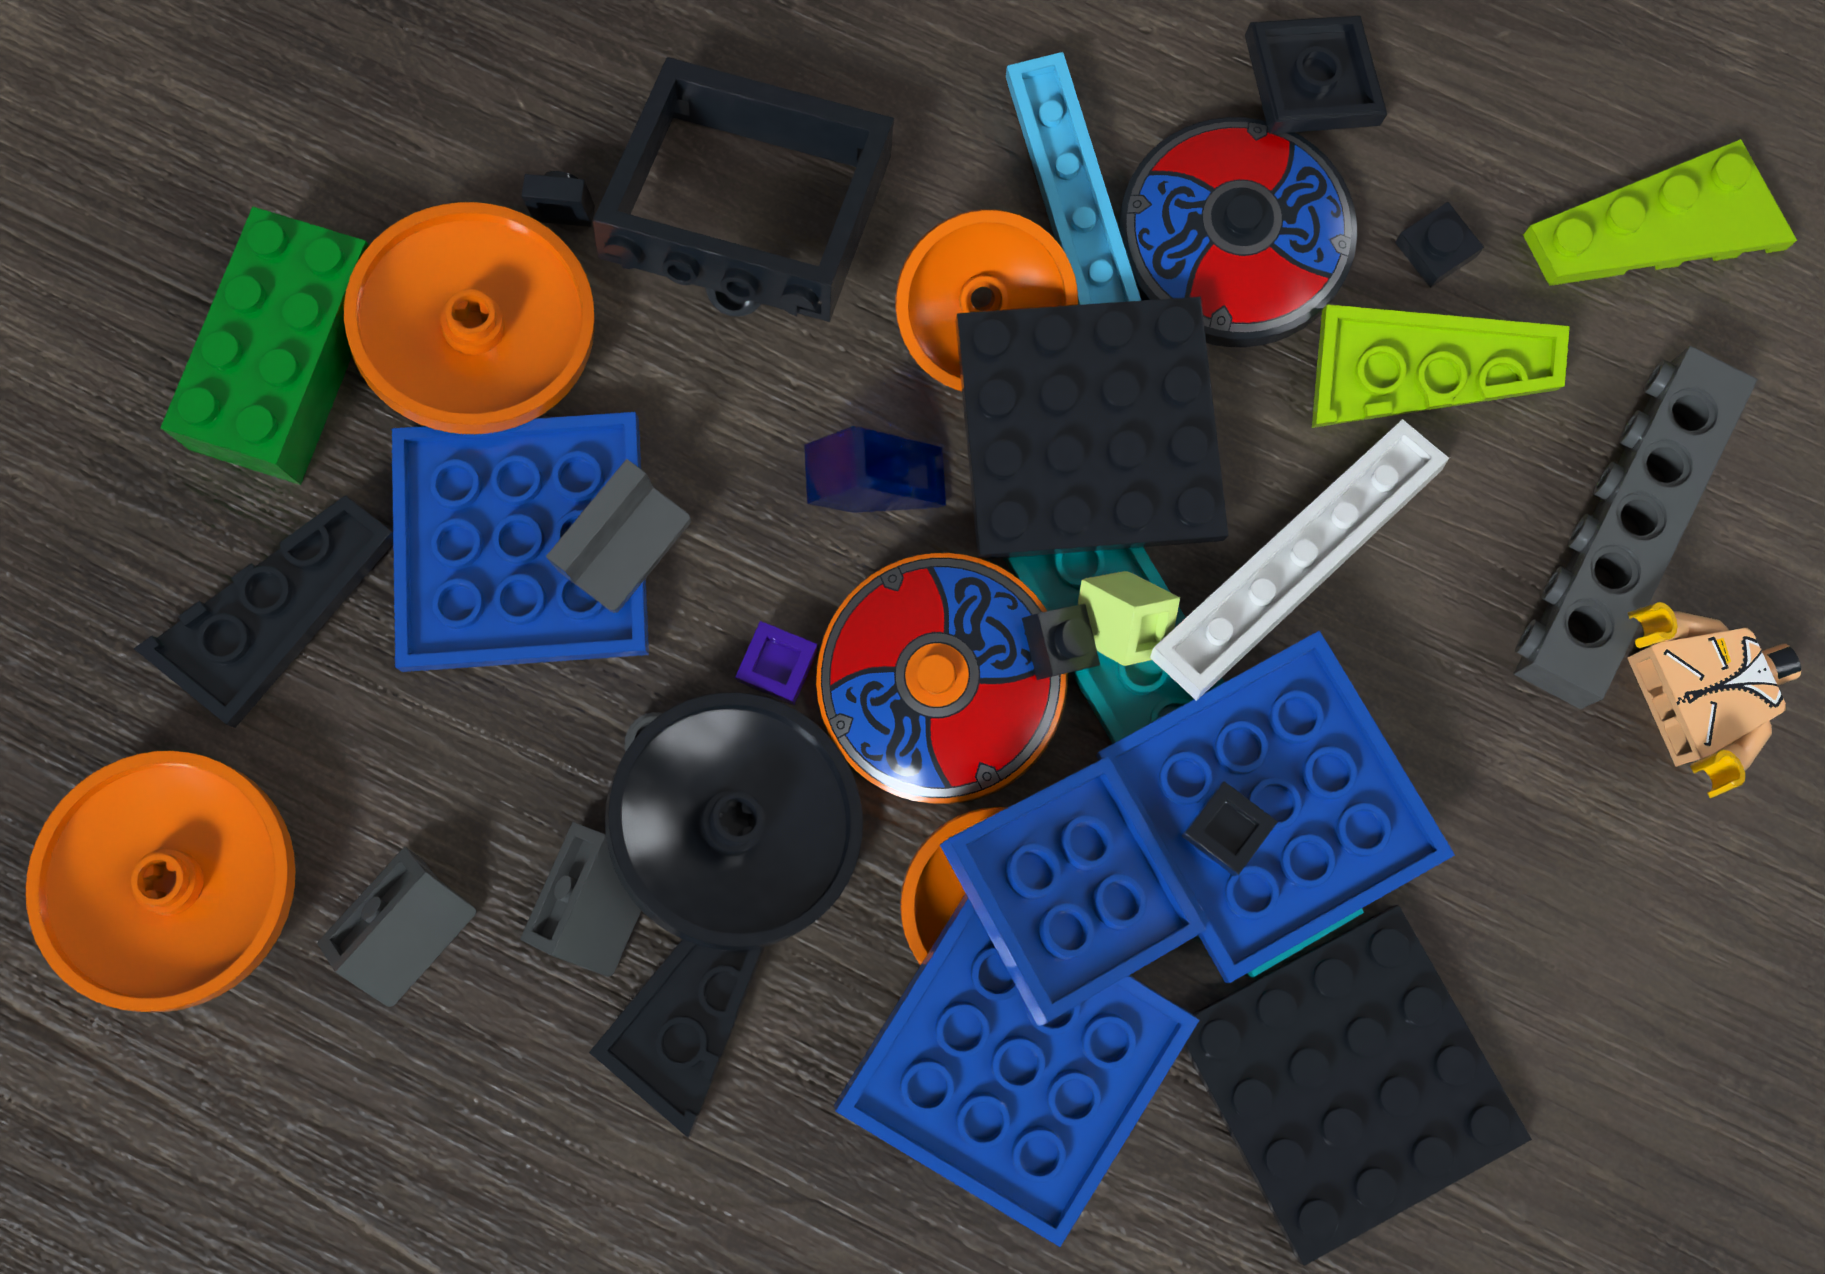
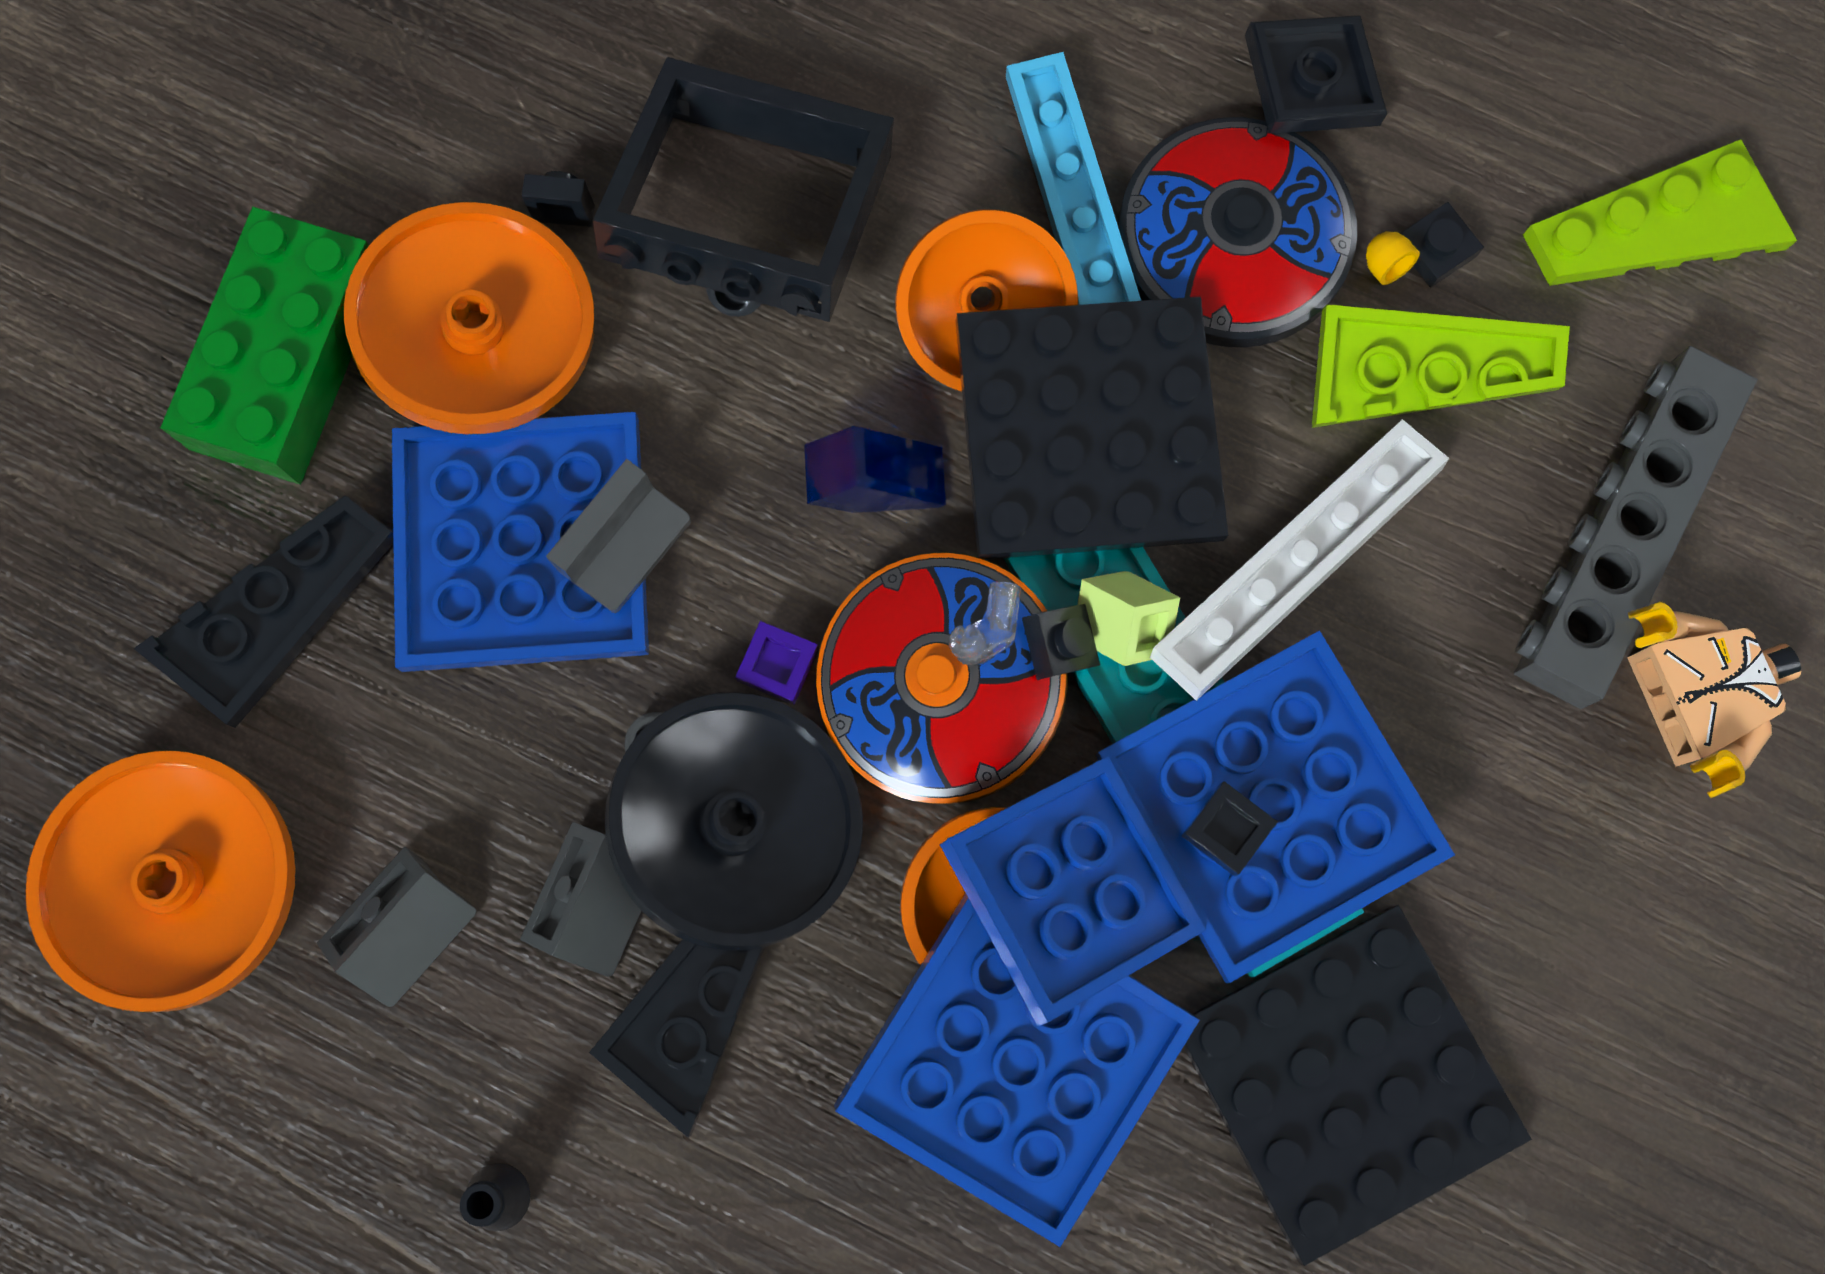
(509, 1194): none -> black cone
(992, 633): none -> clear arm
(1390, 256): none -> yellow hinge

